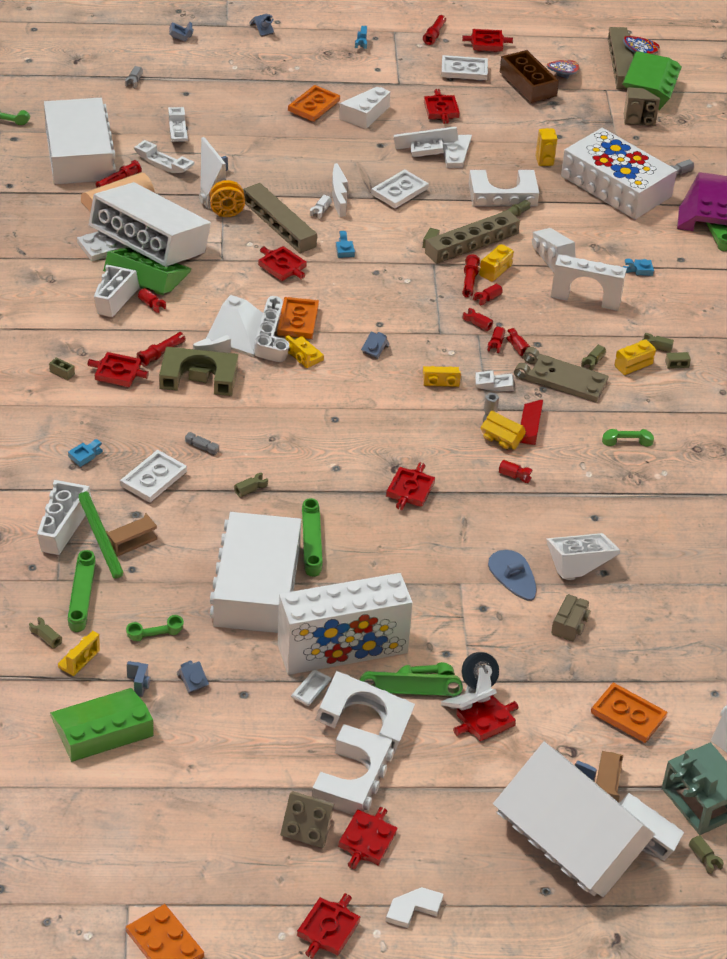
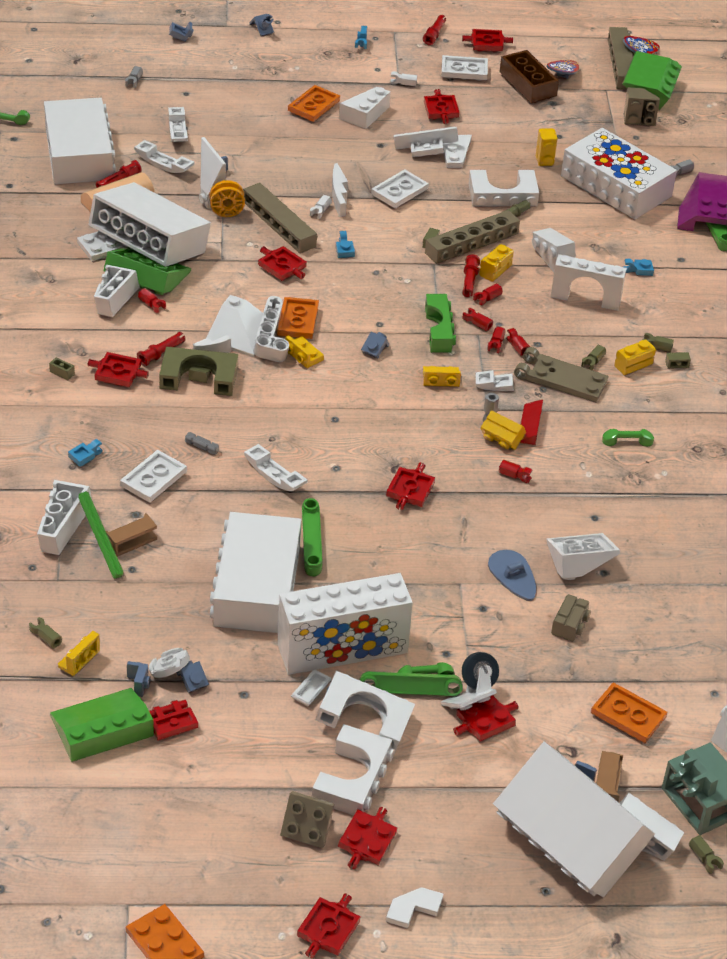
(81, 591): bright green piece -> none
(136, 632): bright green bar -> none
(169, 663): none -> white tile
(175, 723): none -> red plate
(250, 485): olive bar -> none
(272, 471): none -> white slope
(404, 79): none -> white bar
(441, 335): none -> bright green arch

